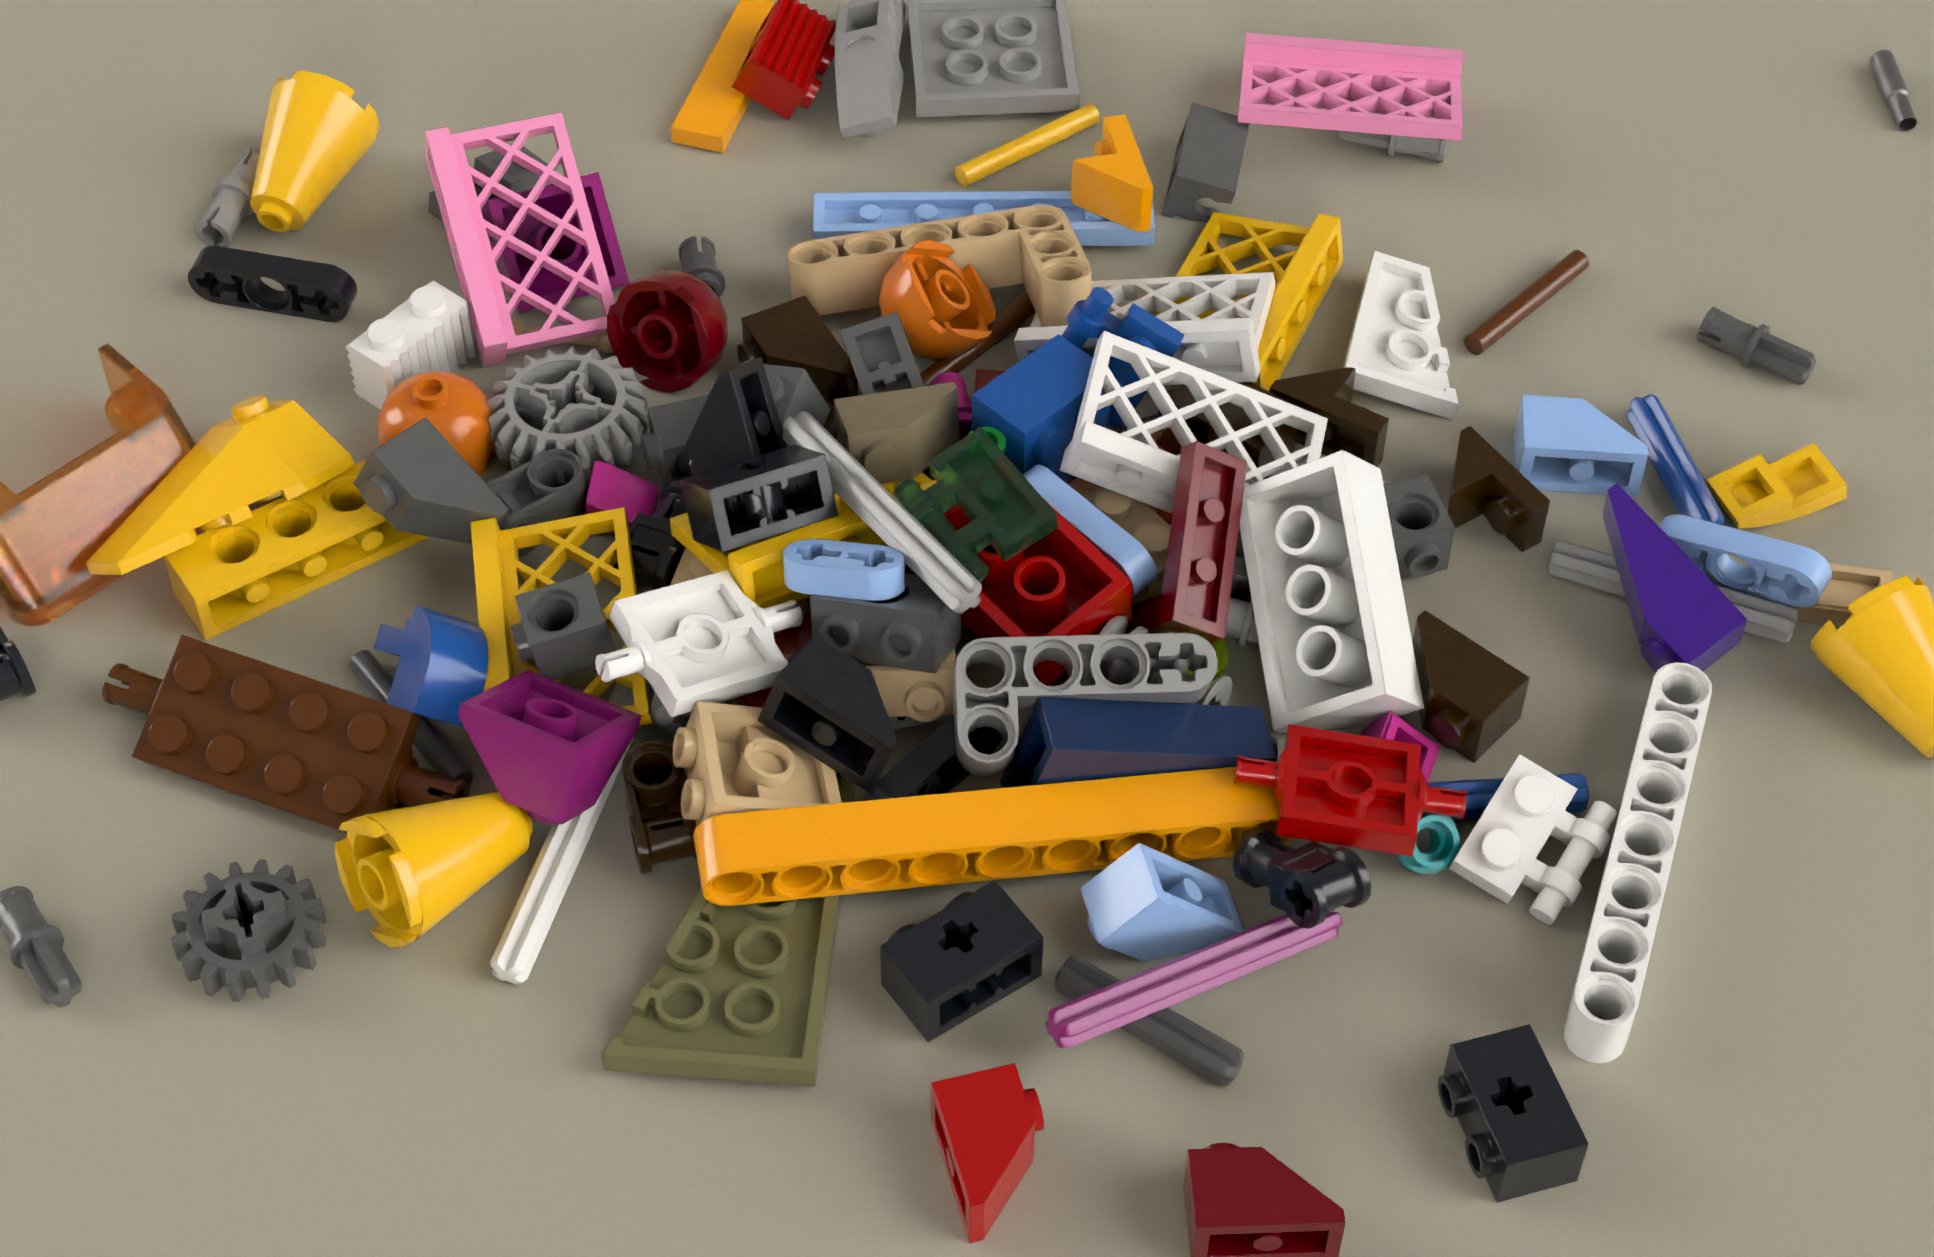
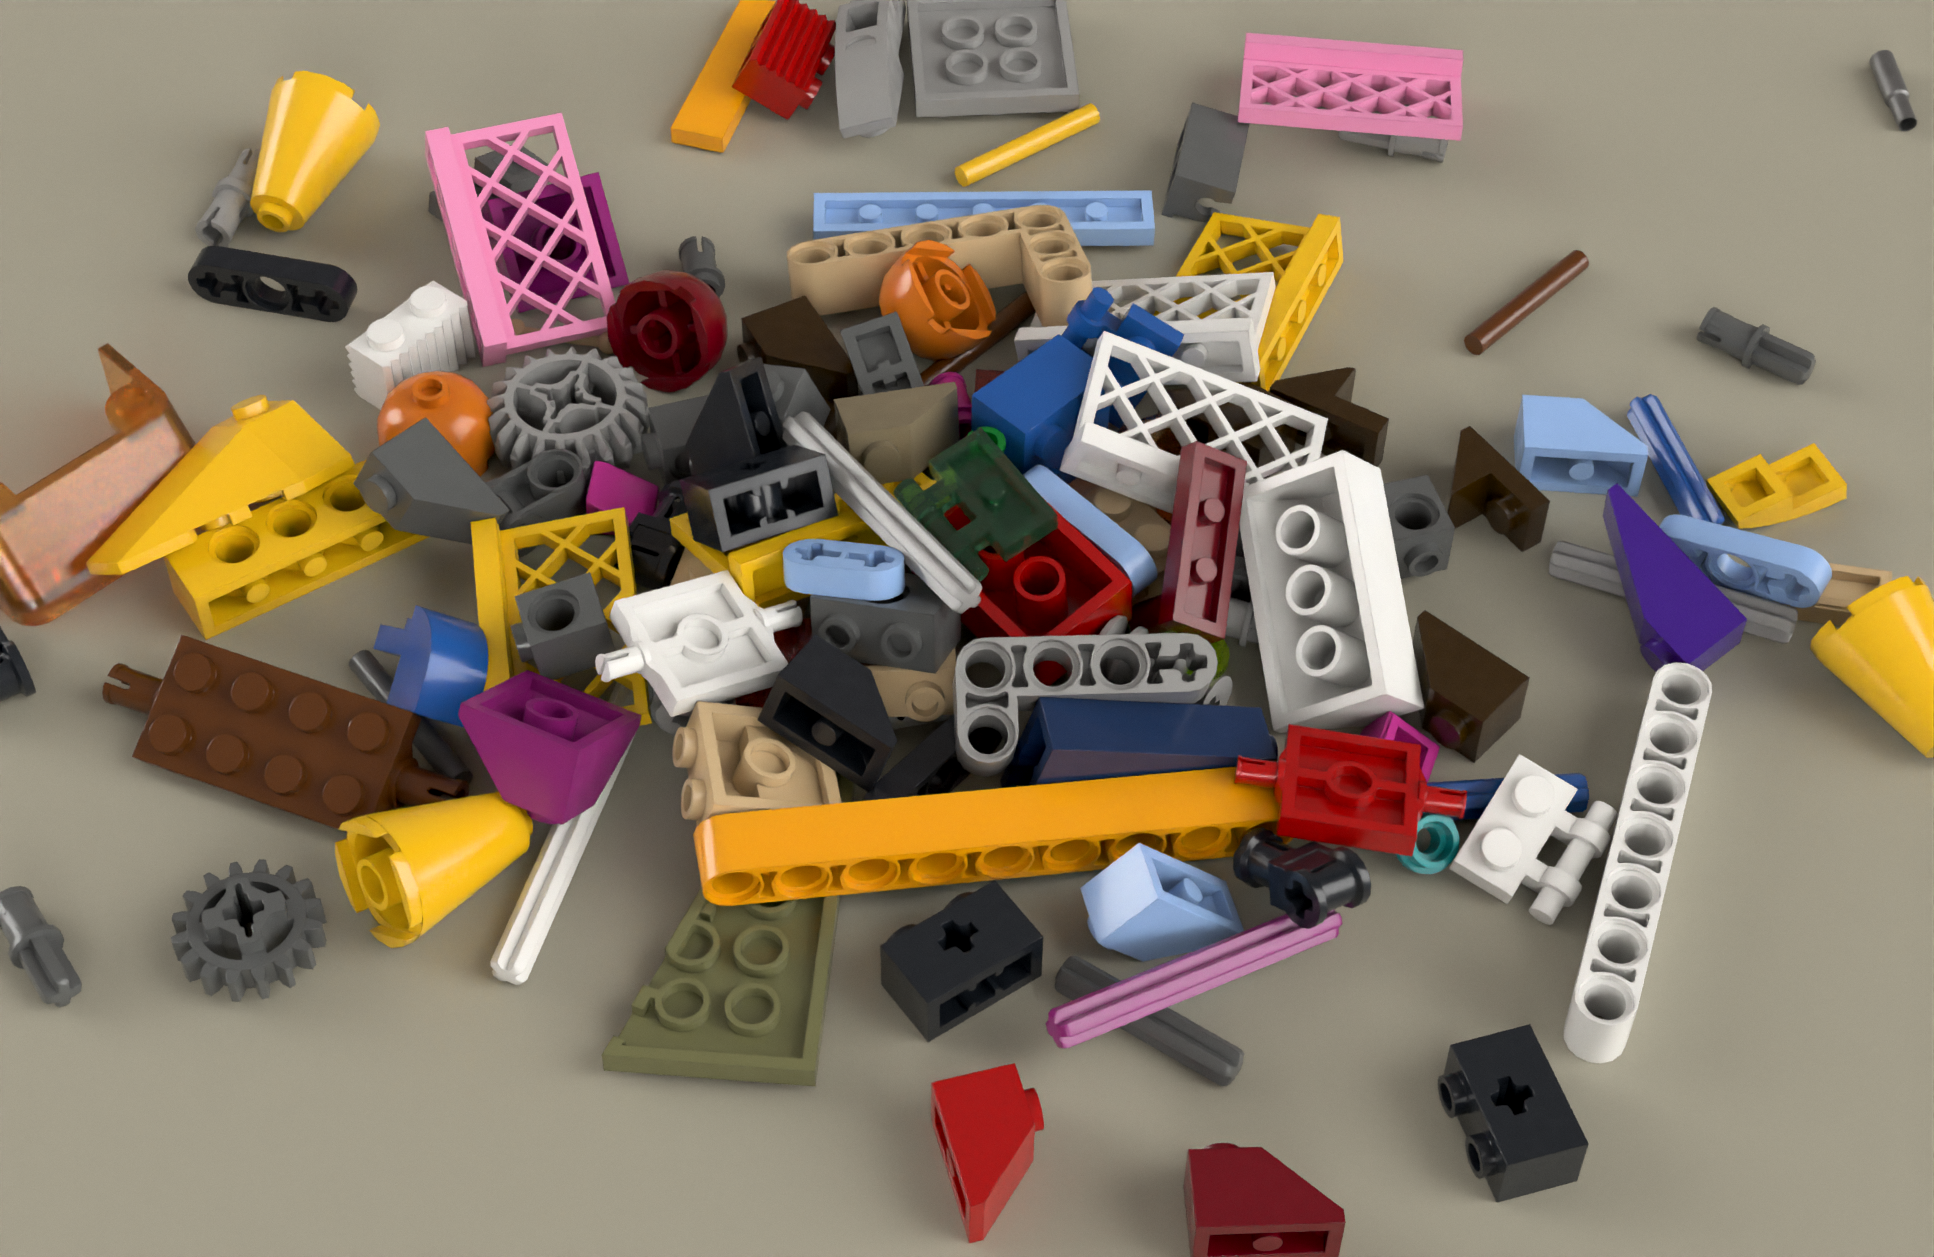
(655, 810): dark brown piece -> none
(1115, 178): light orange slope -> none
(1398, 339): white wing -> none

